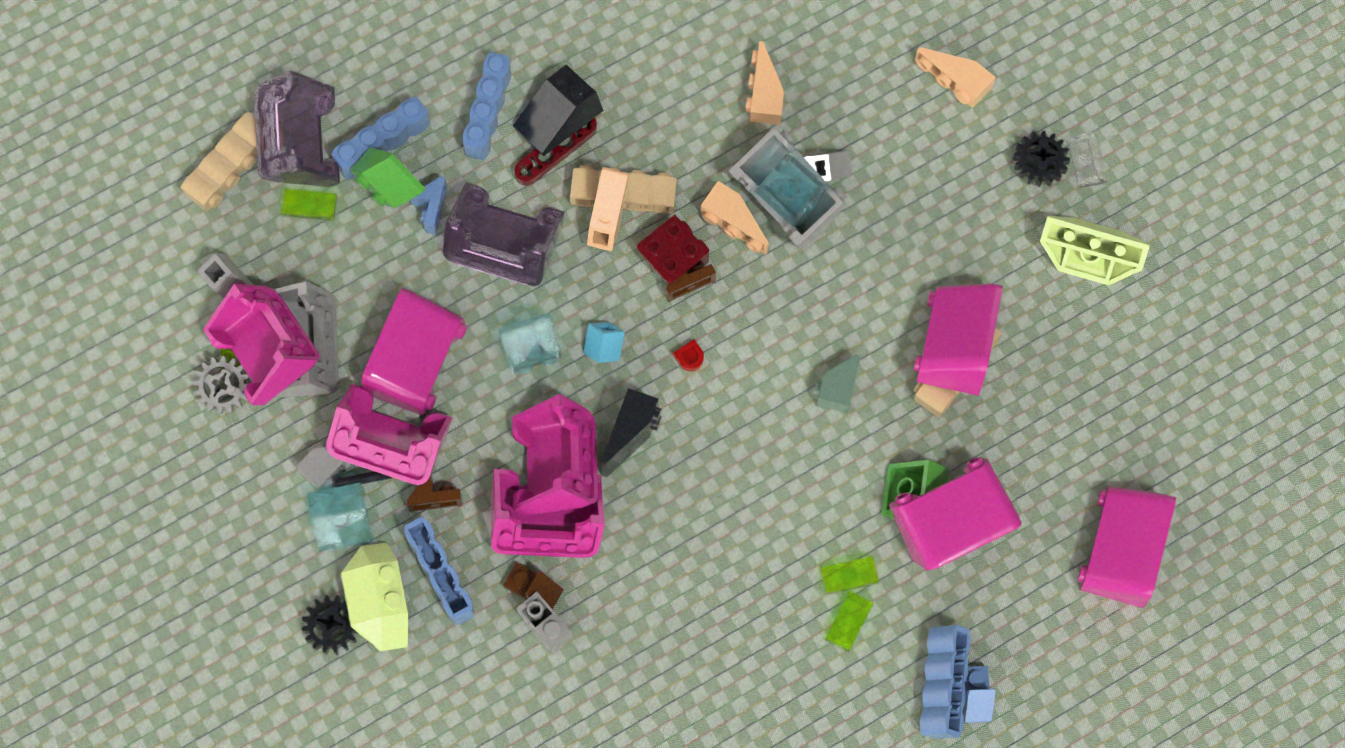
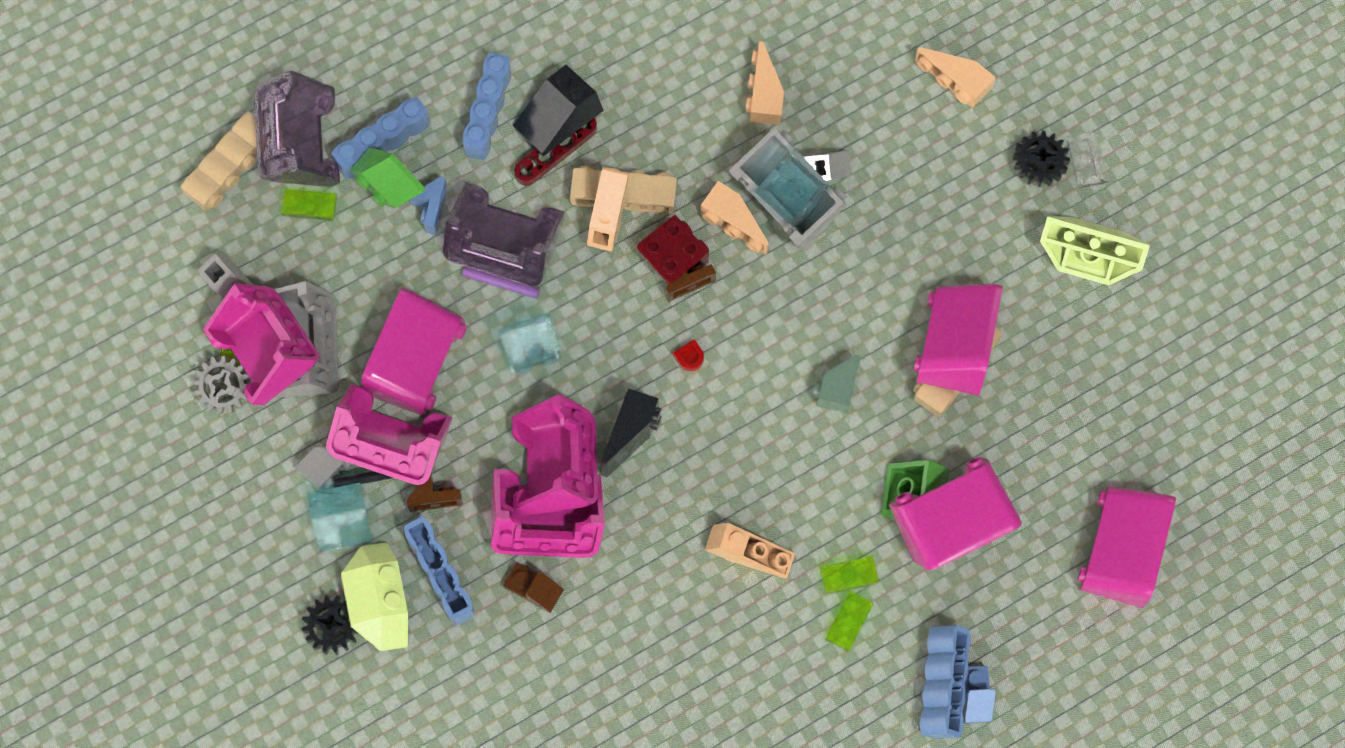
(501, 282): none -> medium lavender bar
(545, 623): light grey slope -> none
(604, 342): medium azure panel -> none
(749, 550): none -> light nougat slope

